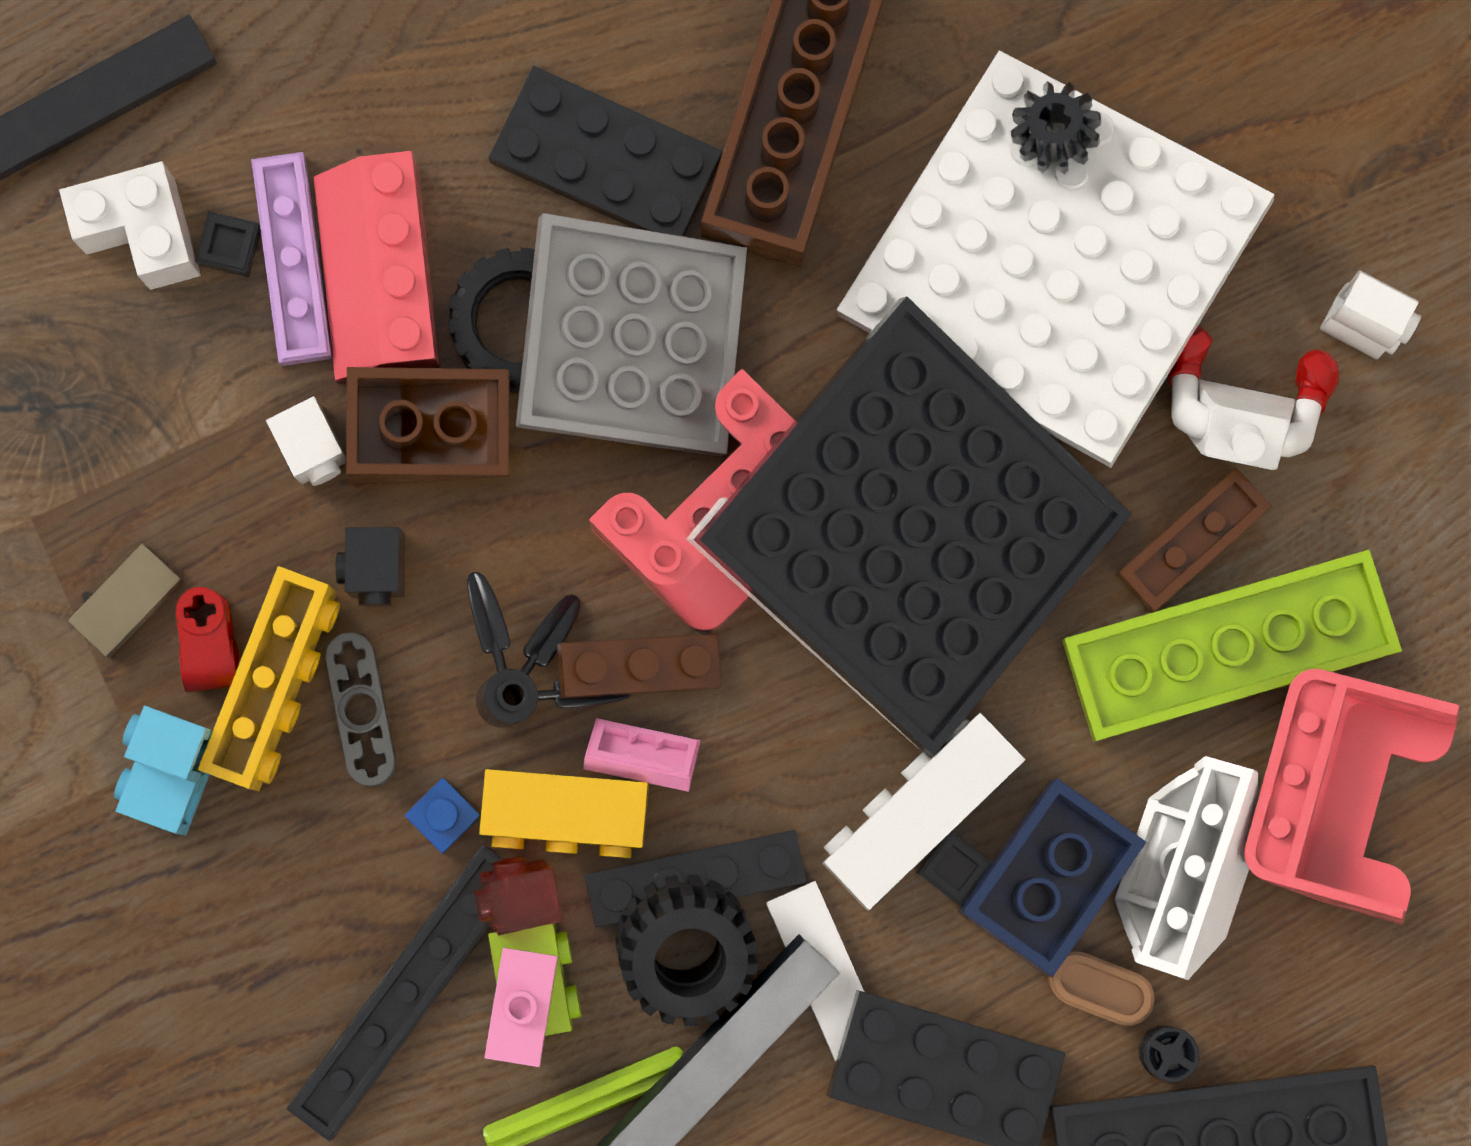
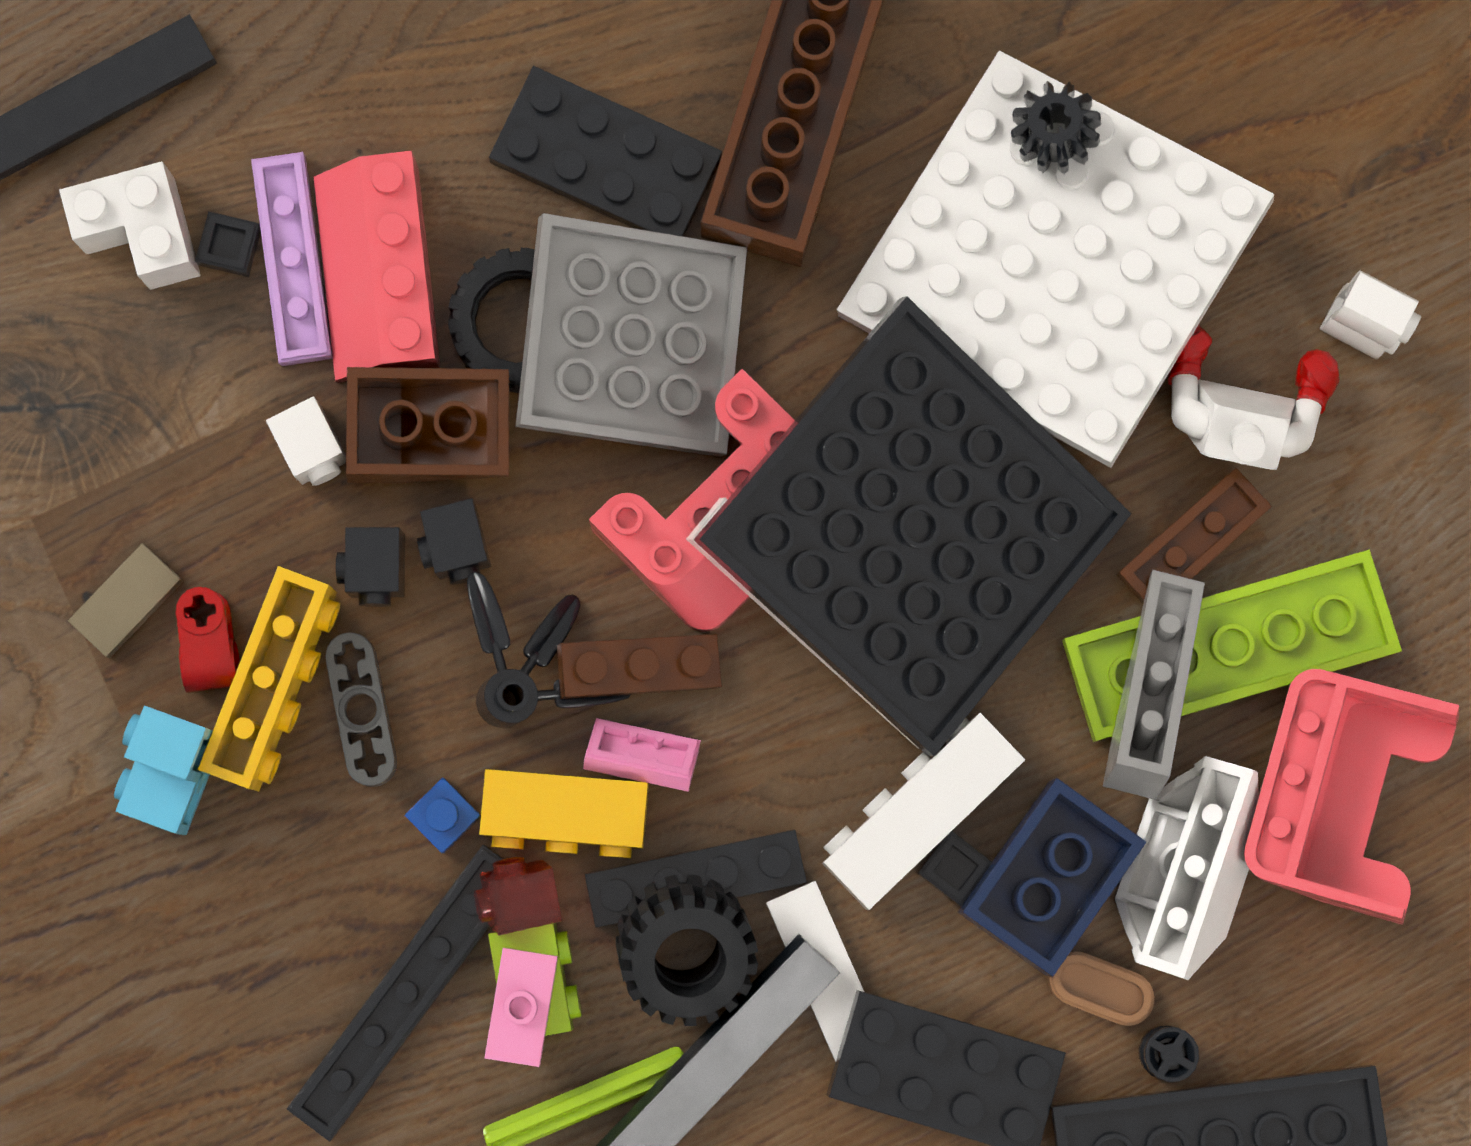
(453, 541): none -> black brick
(1155, 687): none -> light grey slope

